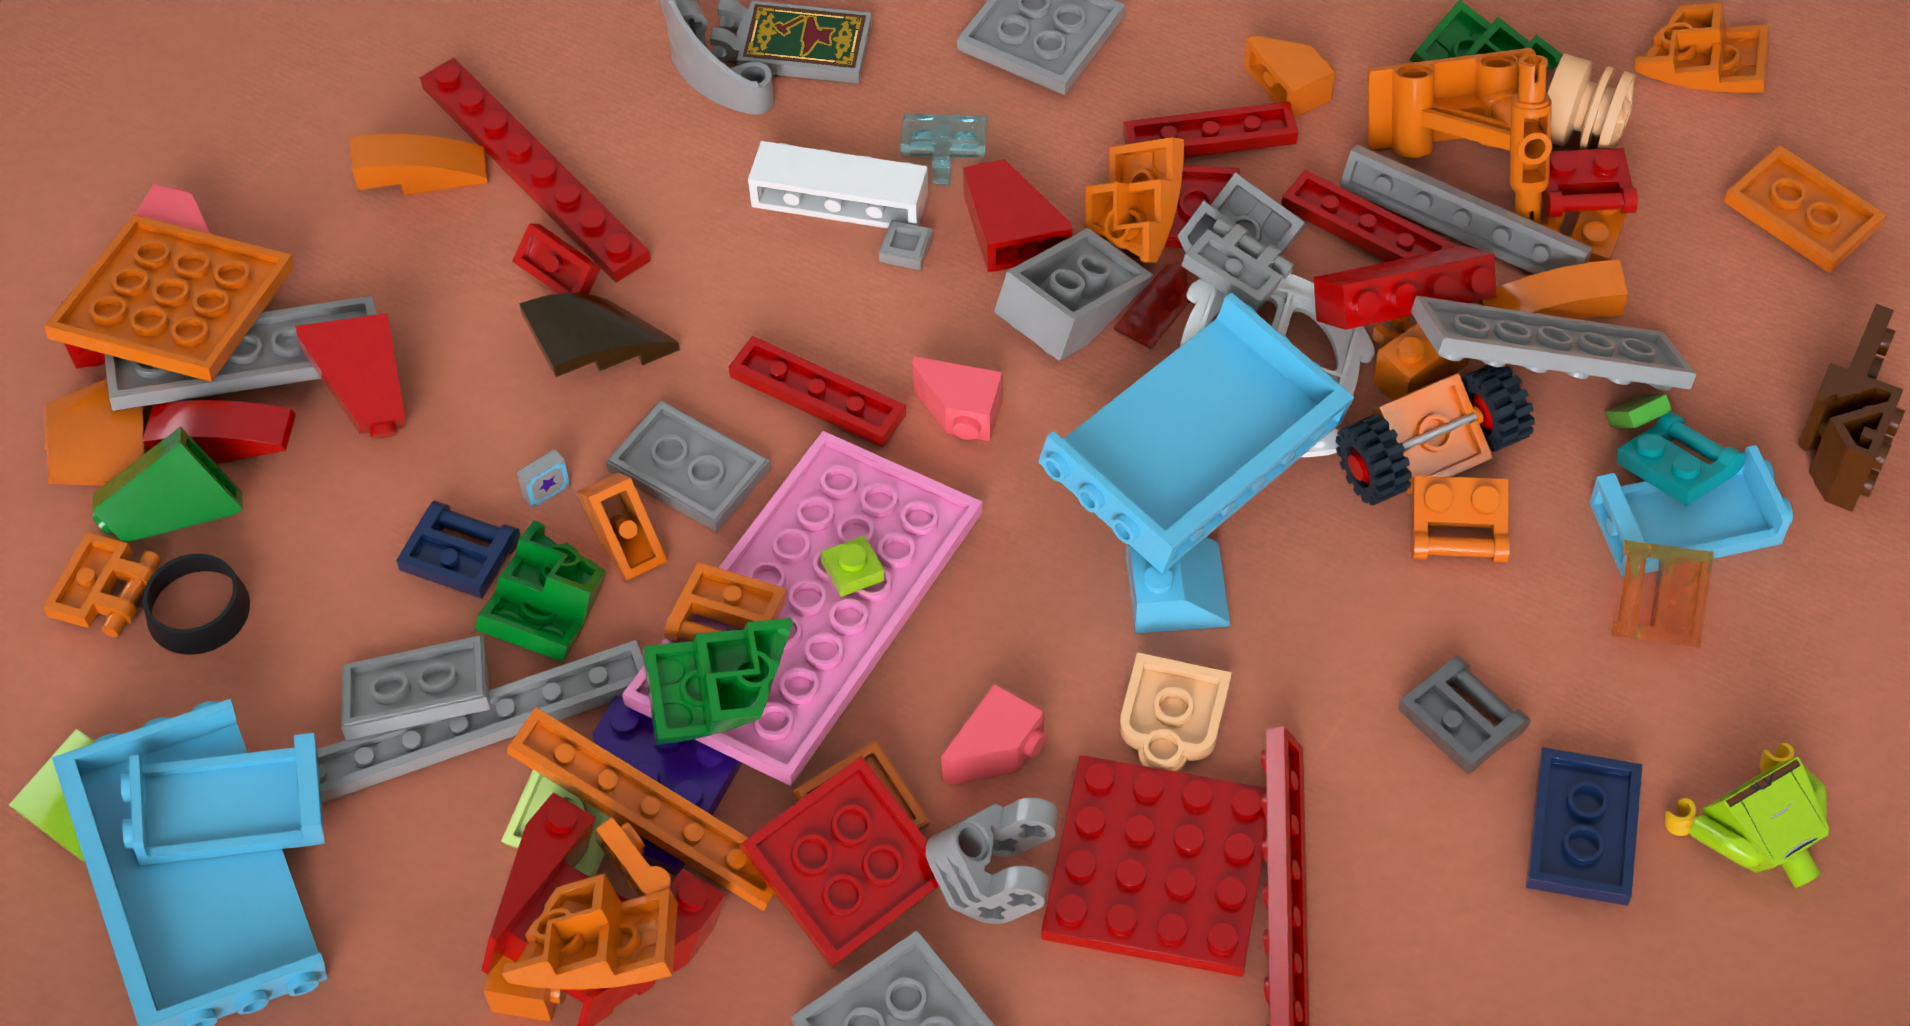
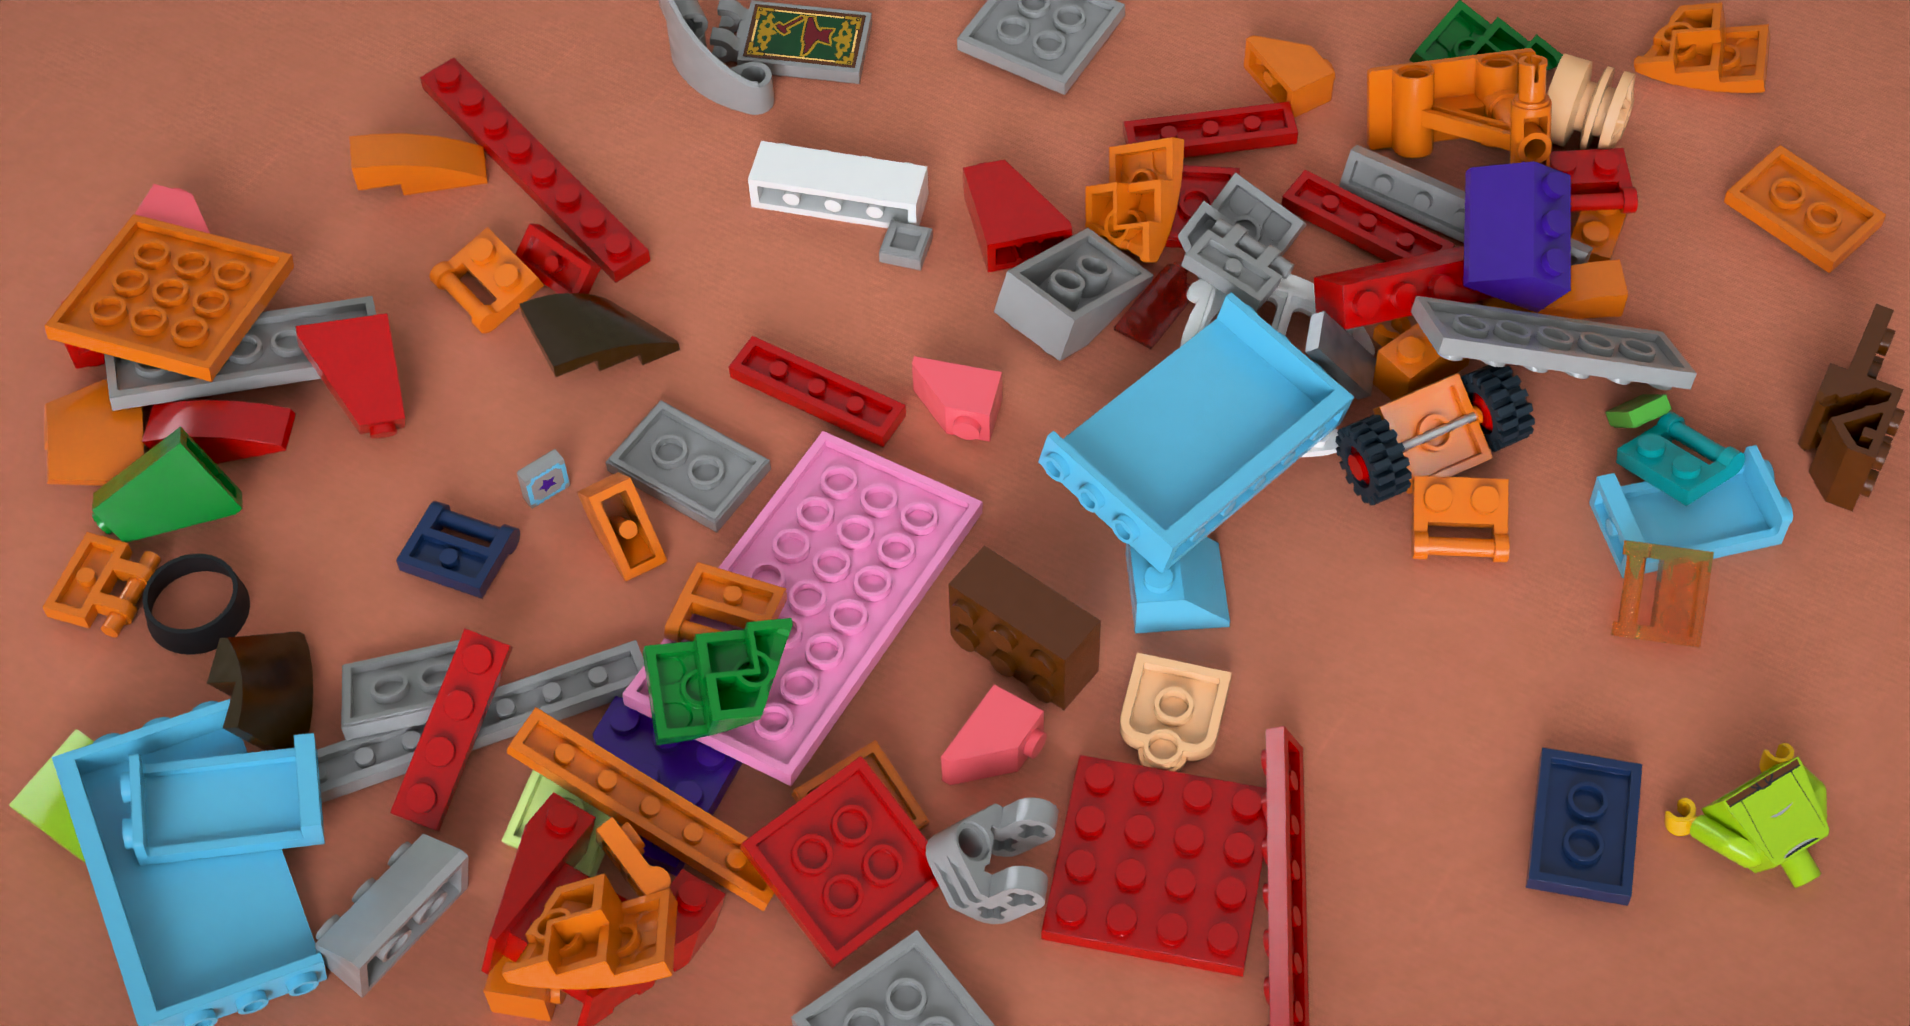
(267, 687): none -> dark brown slope
(393, 912): none -> light grey slope
(451, 730): none -> red plate
(496, 270): none -> orange plate
(542, 596): green slope -> none
(852, 566): lime plate -> none
(943, 138): clear light blue plate -> none
(1024, 628): none -> reddish brown brick
(1340, 355): none -> flat silver tile
(1454, 723): flat silver plate -> none
(1518, 233): none -> dark purple slope

